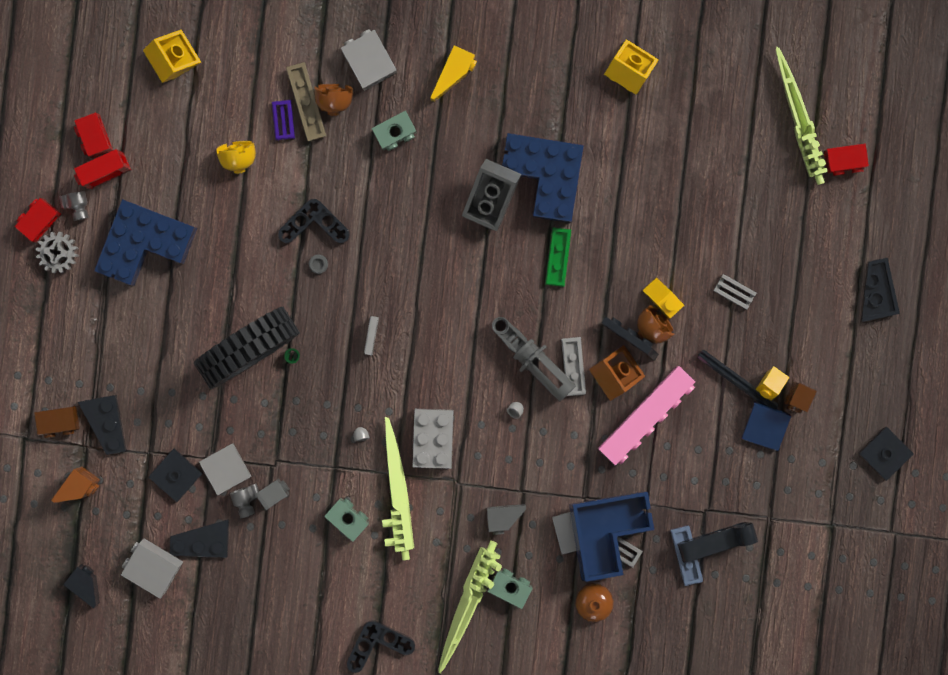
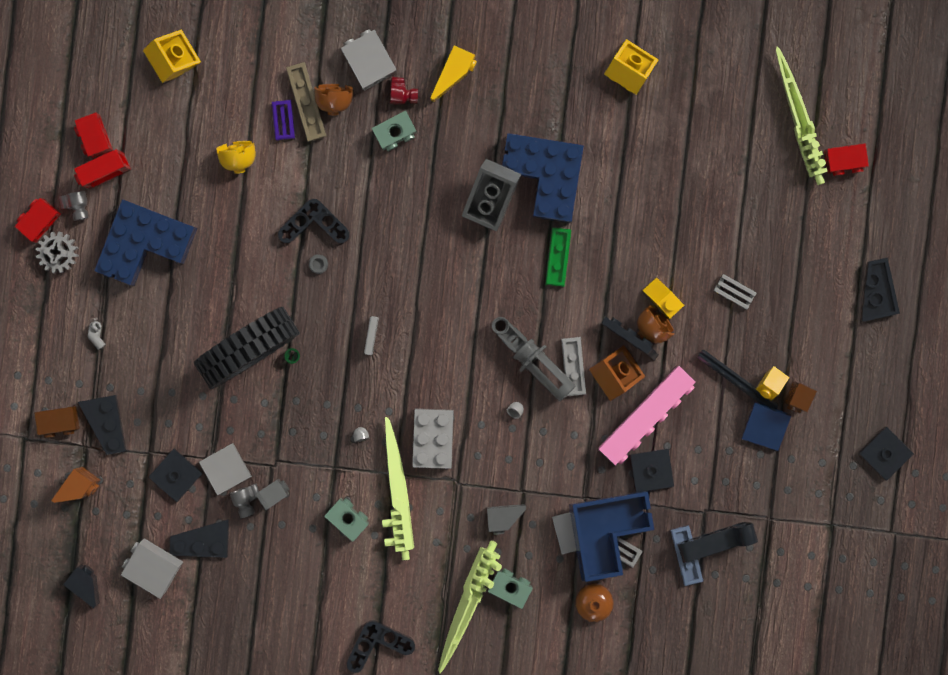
(94, 335): none -> light grey arm
(400, 94): none -> dark red piece
(652, 470): none -> black plate

